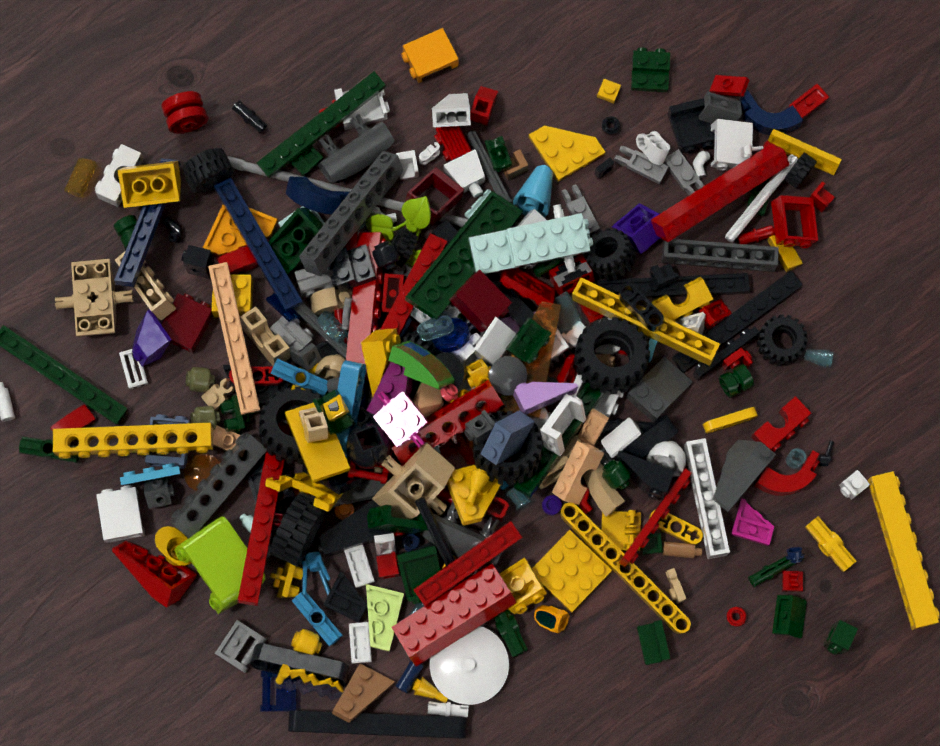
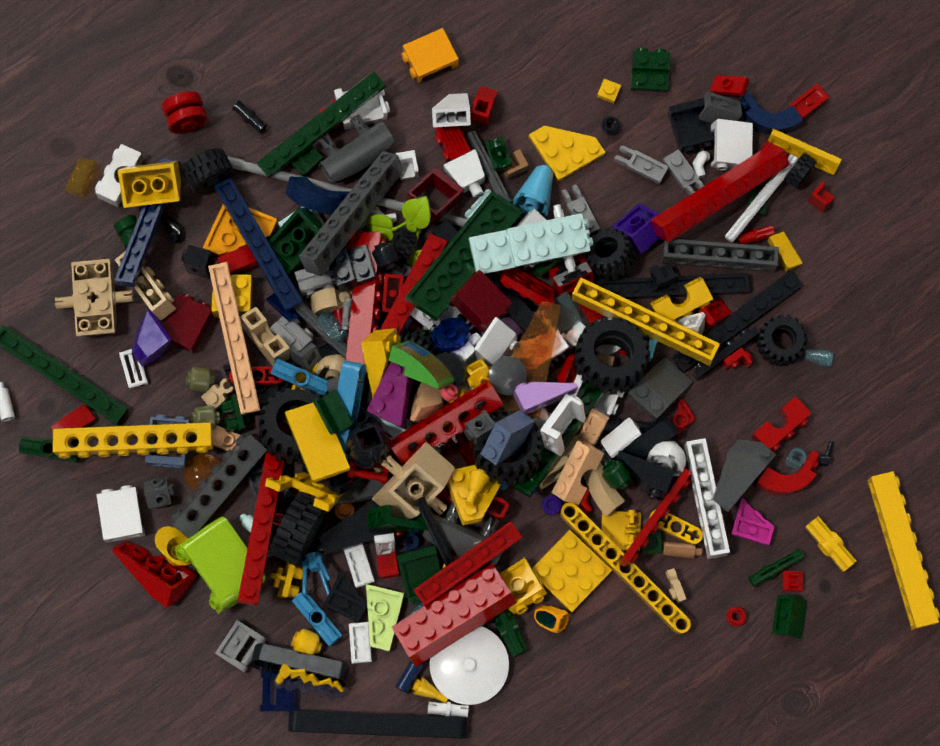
(149, 473): medium azure wing -> none
(314, 425): tan brick -> none
(335, 408): yellow slope -> none
(360, 692): medium nougat wing -> none
(400, 419): plate -> none
(429, 154): white piece -> none
(435, 328): clear light blue beam -> none
(517, 498): clear light blue bush -> none
(528, 341): dark green bracket -> none
(604, 168): black tile -> none
(639, 298): black beam -> none
(653, 147): white piece -> none
(653, 643): dark green panel -> none
(683, 417): none -> red piece
(730, 420): yellow beam -> none
(737, 380): dark green wheel -> none
(747, 150): white hand -> none
(795, 554): dark blue plate -> none
(808, 221): red window -> none
(840, 637): dark green brick -> none
(853, 485): white bracket -> none

